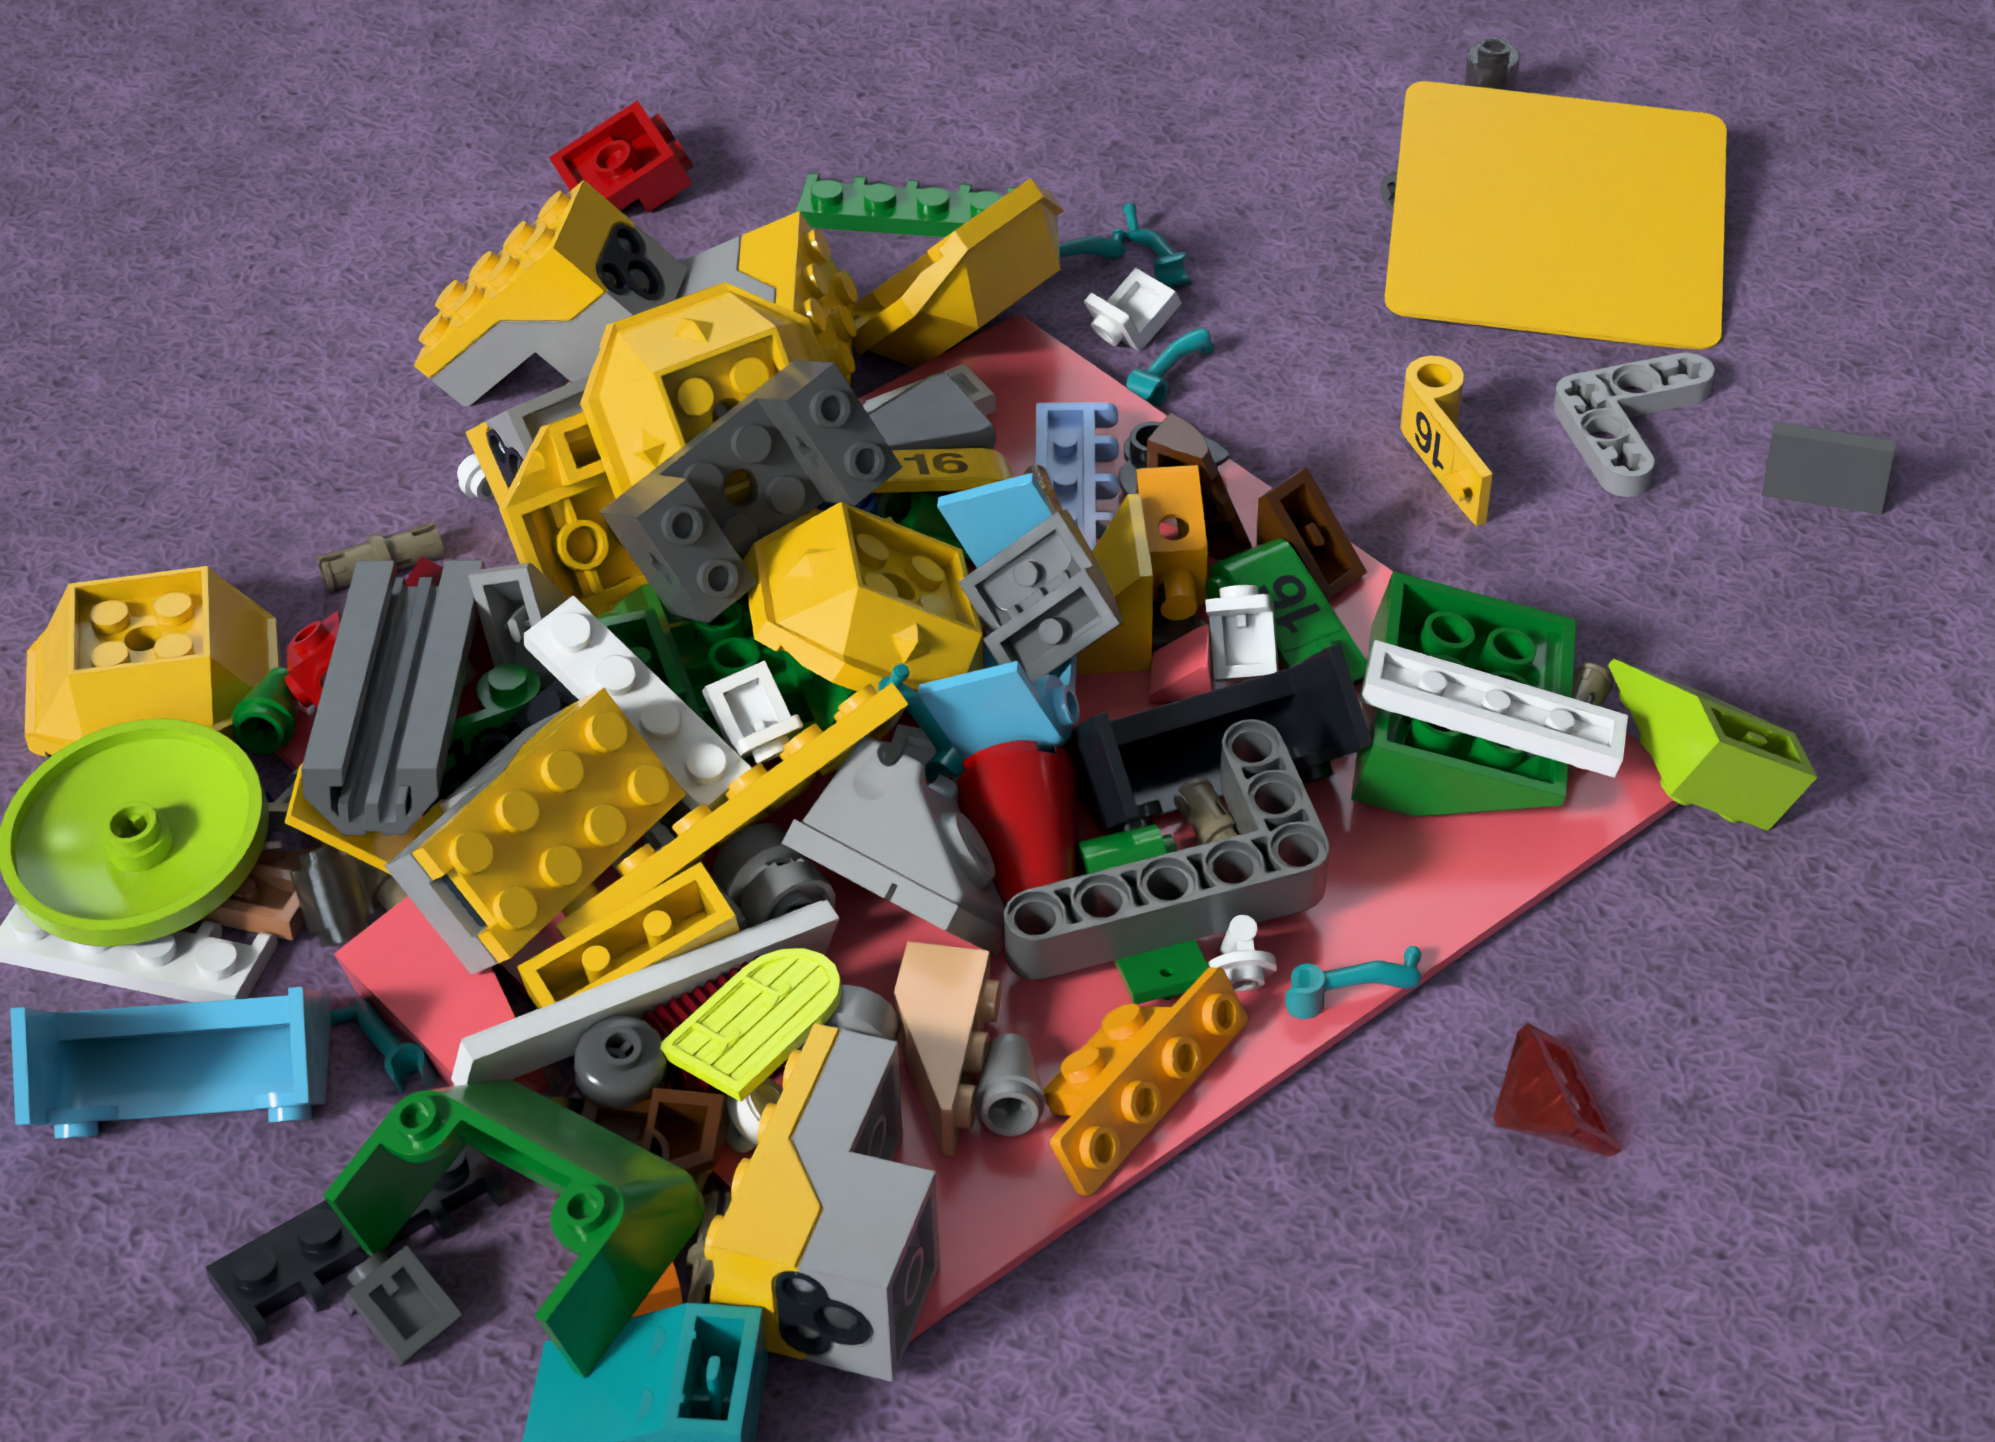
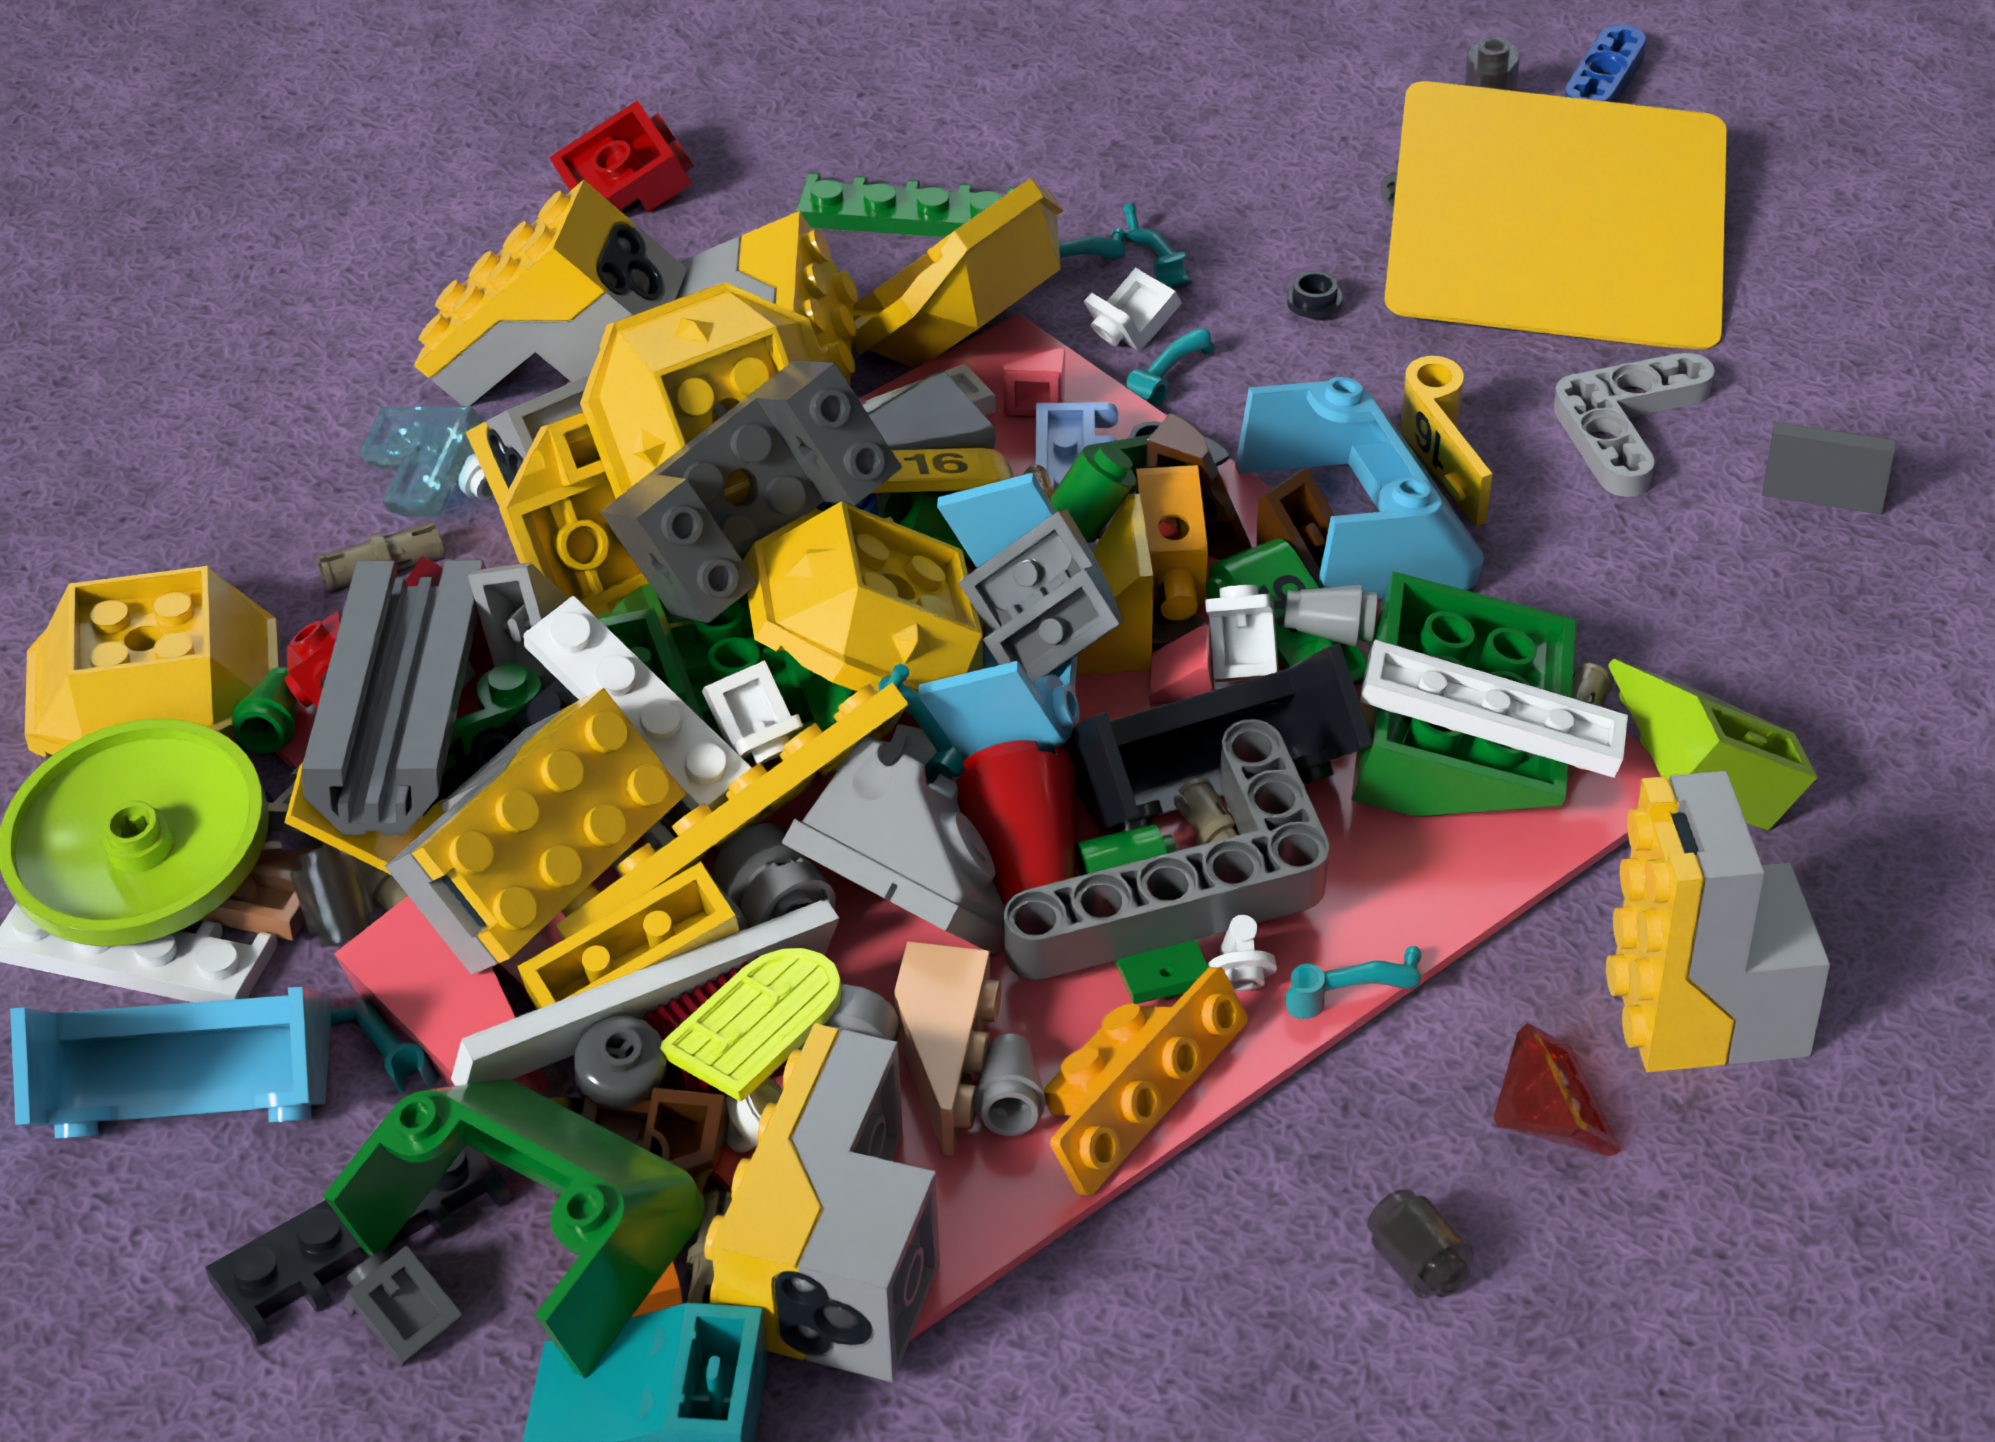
(428, 451): none -> clear light blue plate
(1034, 381): none -> coral slope
(1100, 483): none -> green door
(1314, 295): none -> black plate
(1333, 613): none -> light grey cone
(1344, 425): none -> medium azure windscreen
(1420, 1244): none -> clear smoke brick
(1604, 58): none -> blue beam
(1709, 940): none -> piece

